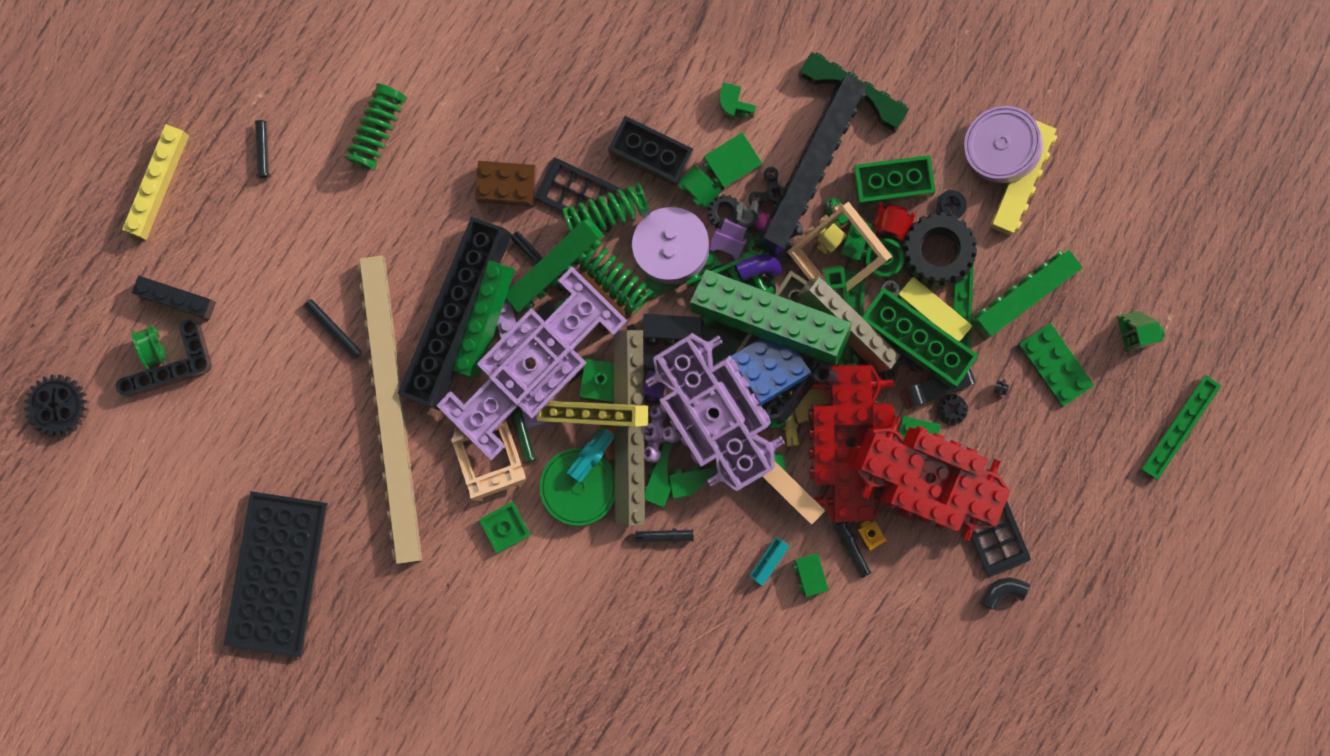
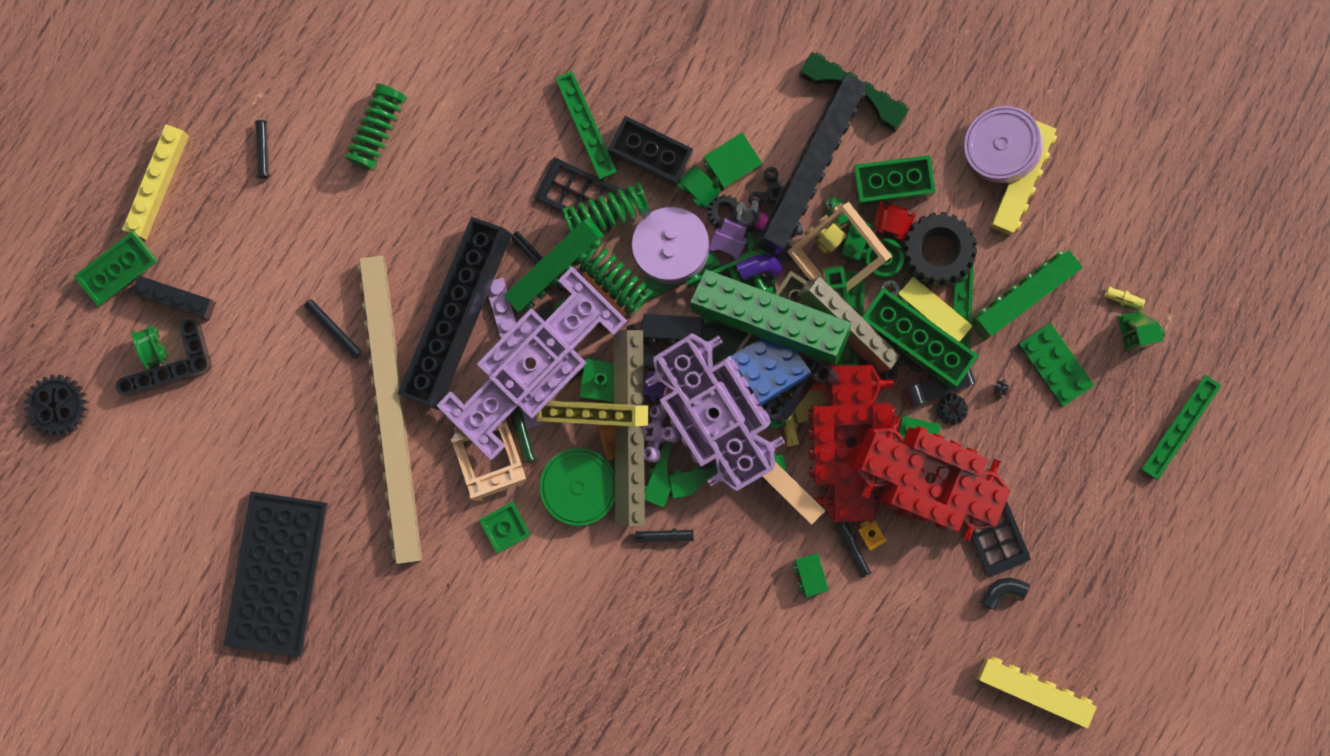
(115, 268): none -> green plate
(484, 318): green brick -> none
(505, 183): reddish brown brick -> none
(586, 125): none -> green plate
(590, 454): teal piece -> none
(730, 105): green brick -> none
(769, 561): teal piece -> none
(956, 198): black gear -> none
(1035, 692): none -> light yellow brick
(1124, 298): none -> light yellow pin

